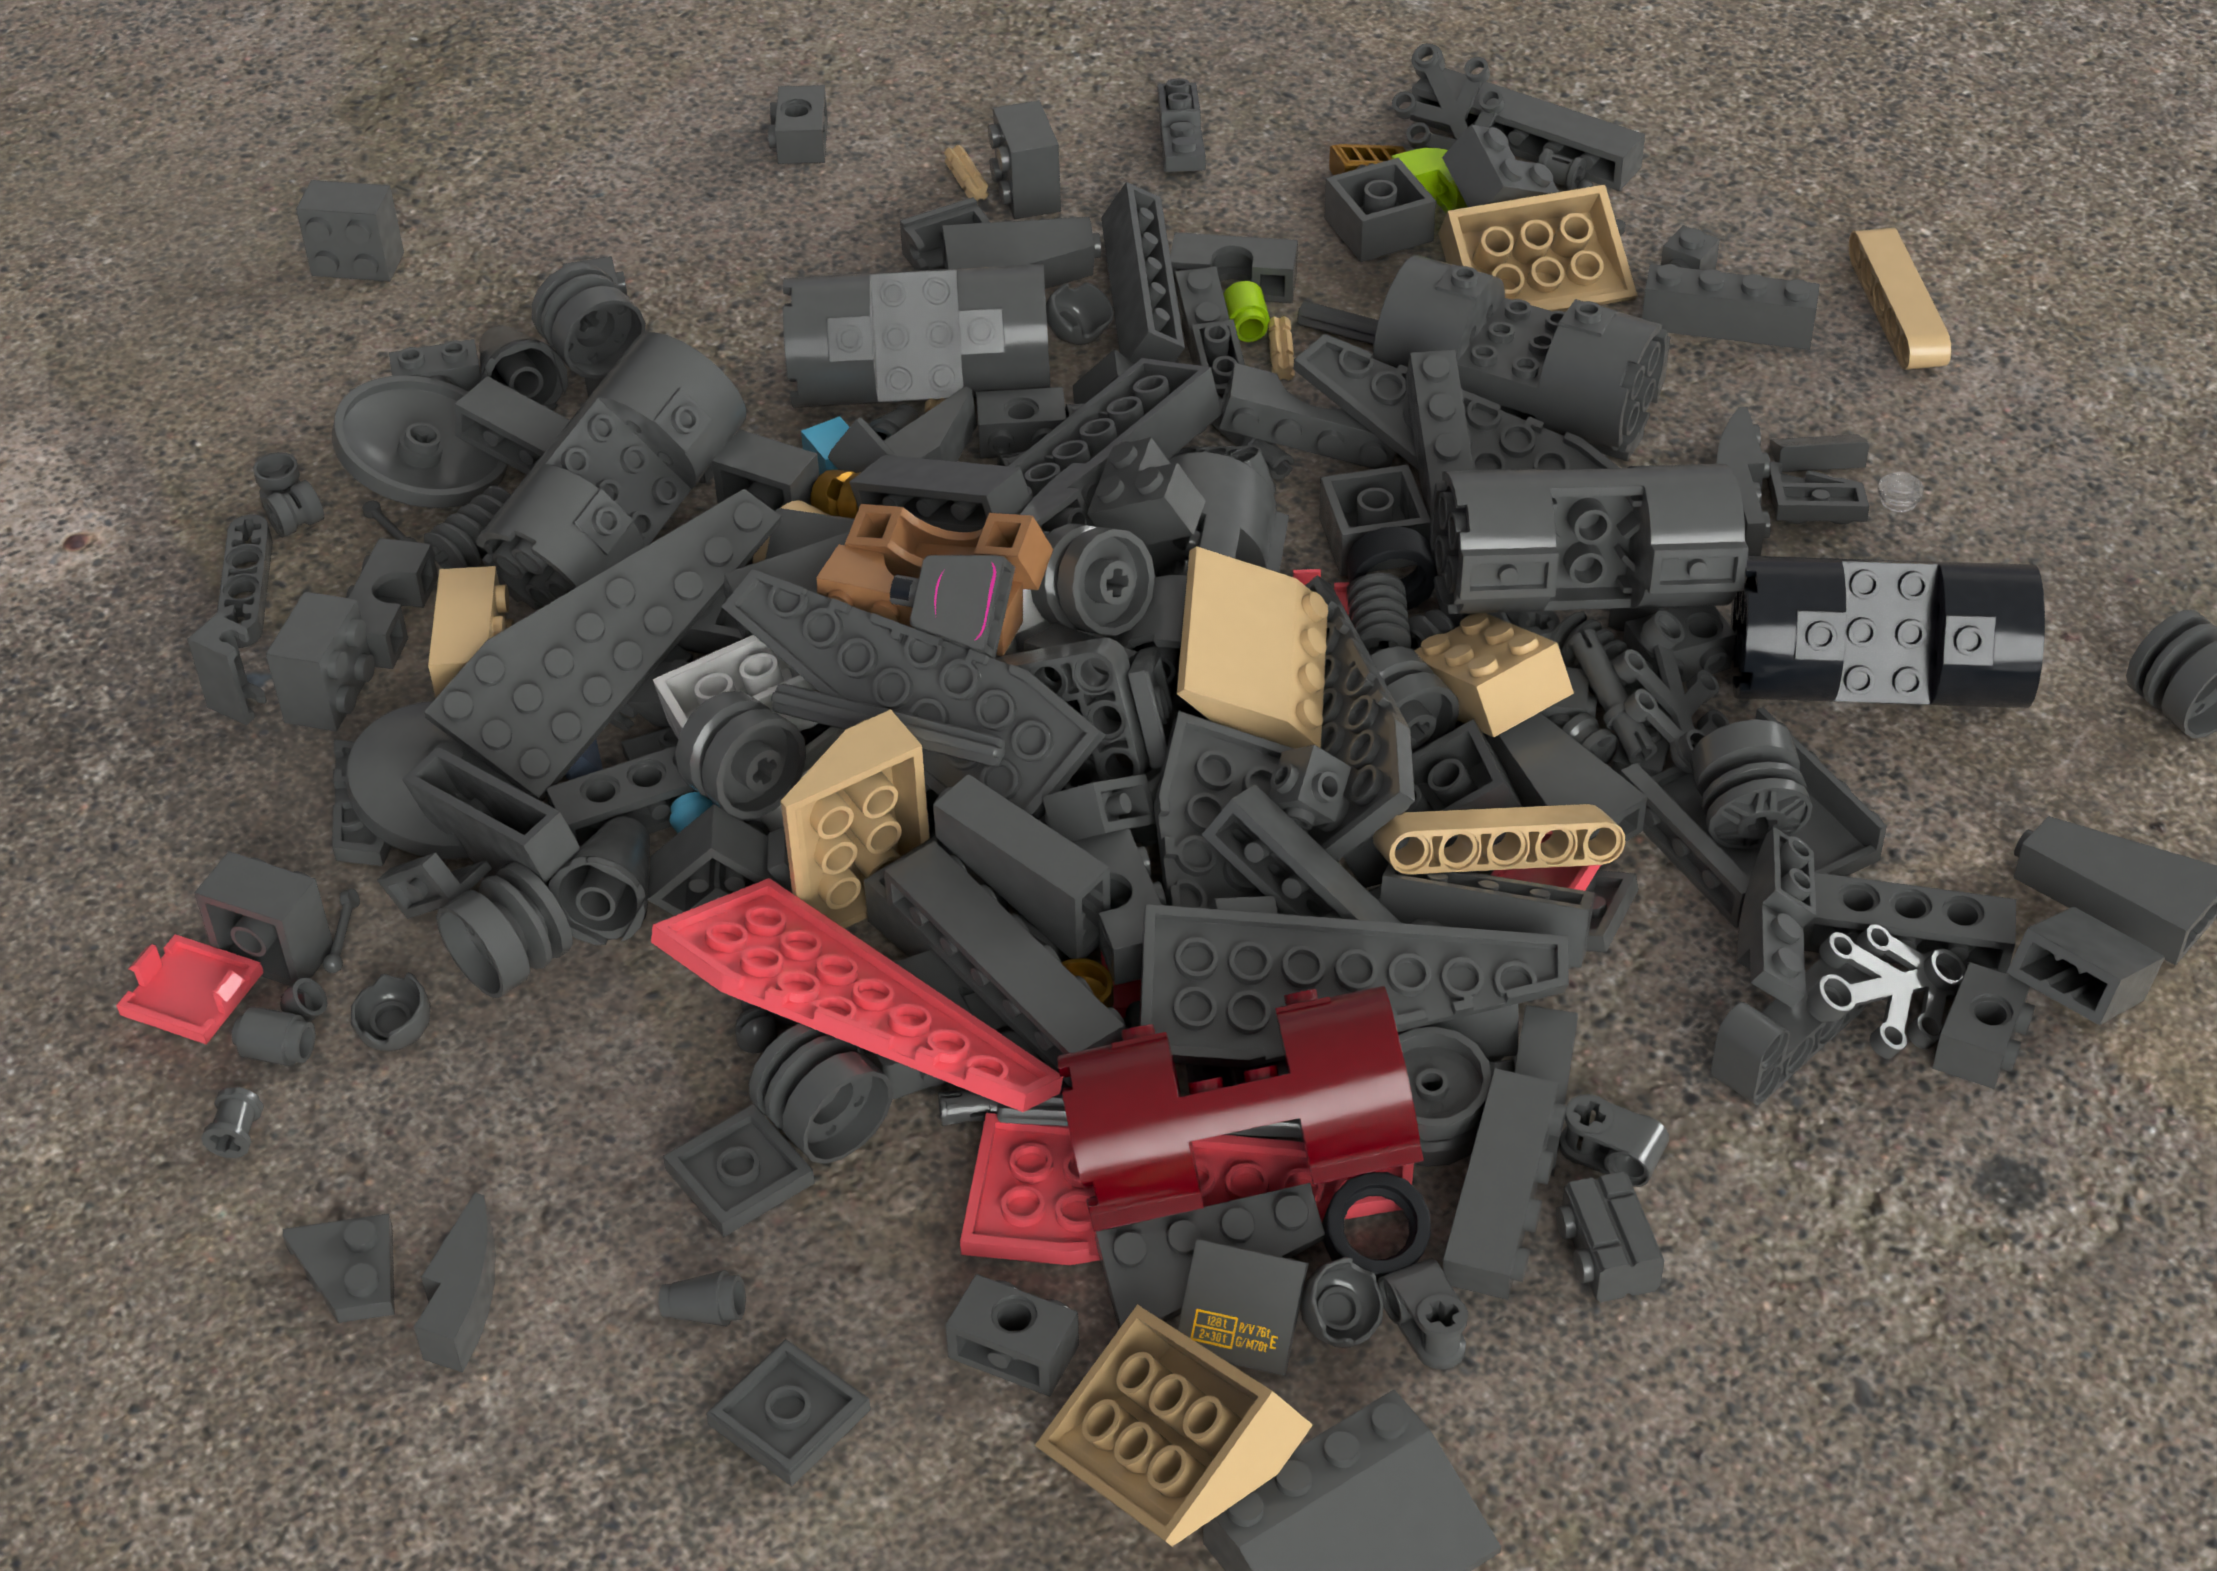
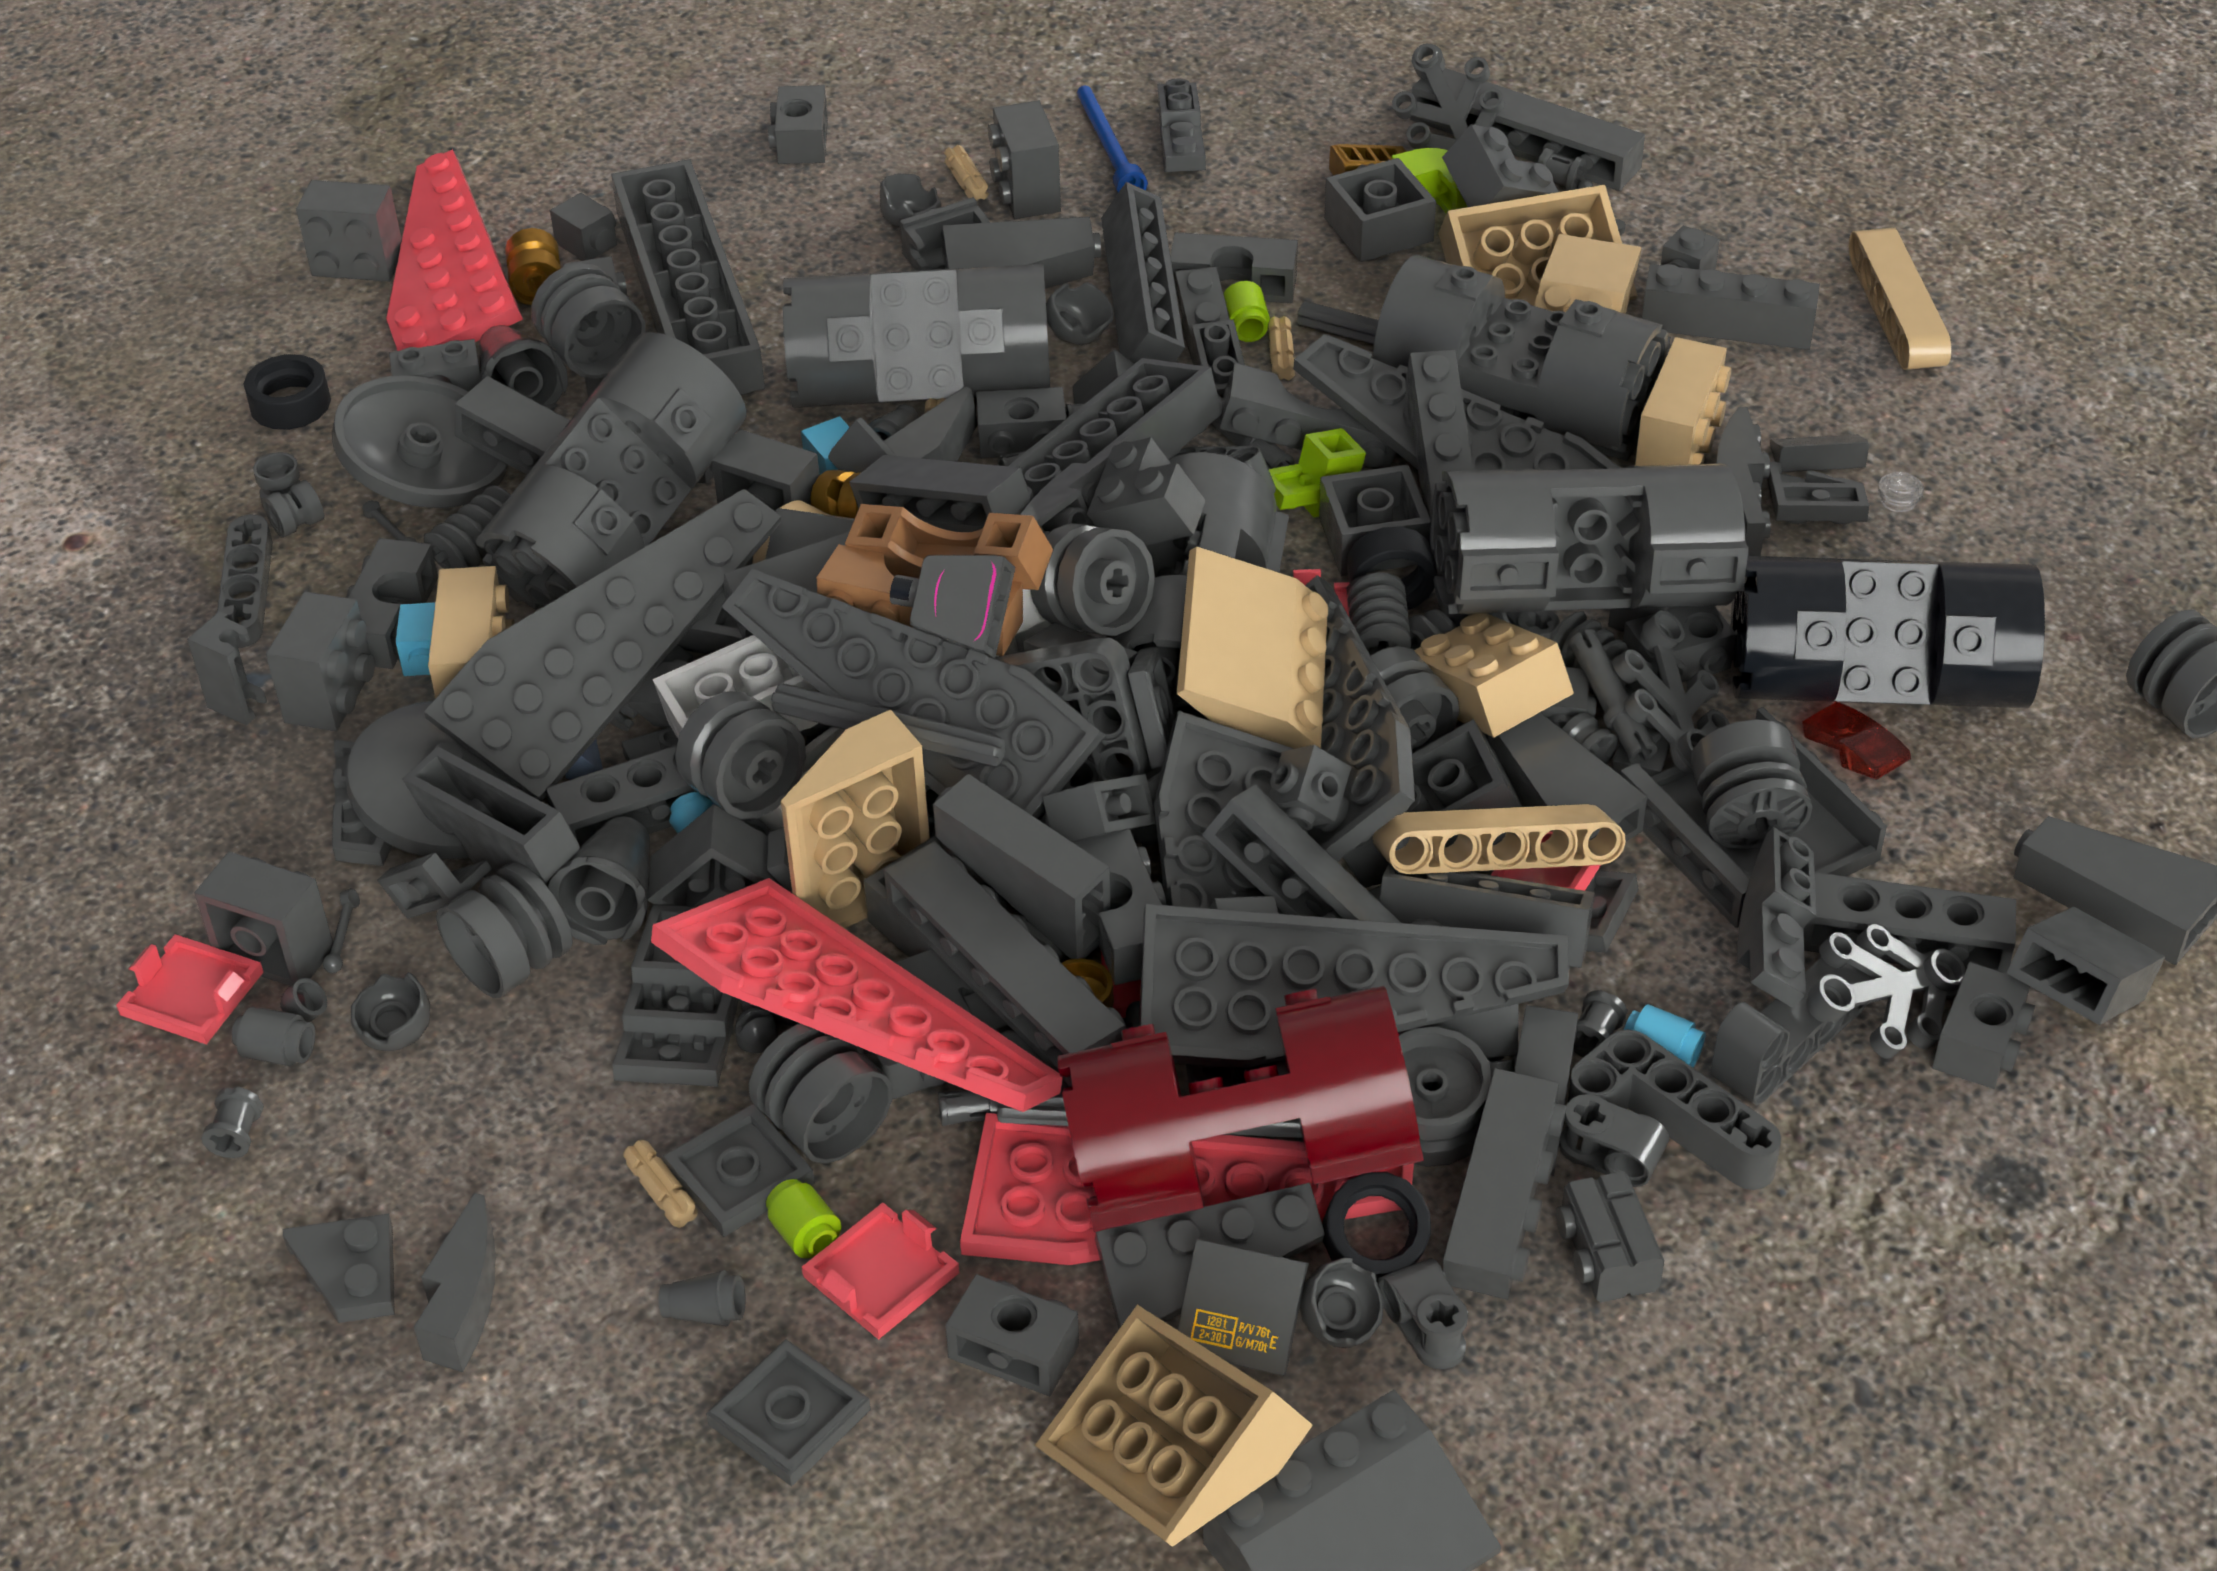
(291, 410): none -> black tyre
(414, 637): none -> medium azure brick
(447, 267): none -> coral wing
(530, 260): none -> pearl gold wheel
(583, 227): none -> dark grey brick
(660, 1183): none -> tan axle
(672, 1019): none -> dark grey slope
(686, 268): none -> dark grey brick
(802, 1218): none -> lime brick
(881, 1268): none -> coral piece
(905, 197): none -> dark grey hair
(1124, 170): none -> blue piece
(1321, 455): none -> lime brick
(1588, 272): none -> tan slope
(1598, 1021): none -> dark grey bush
(1670, 1032): none -> medium azure brick
(1684, 405): none -> tan brick
(1694, 1110): none -> dark grey beam
(1861, 741): none -> clear red slope

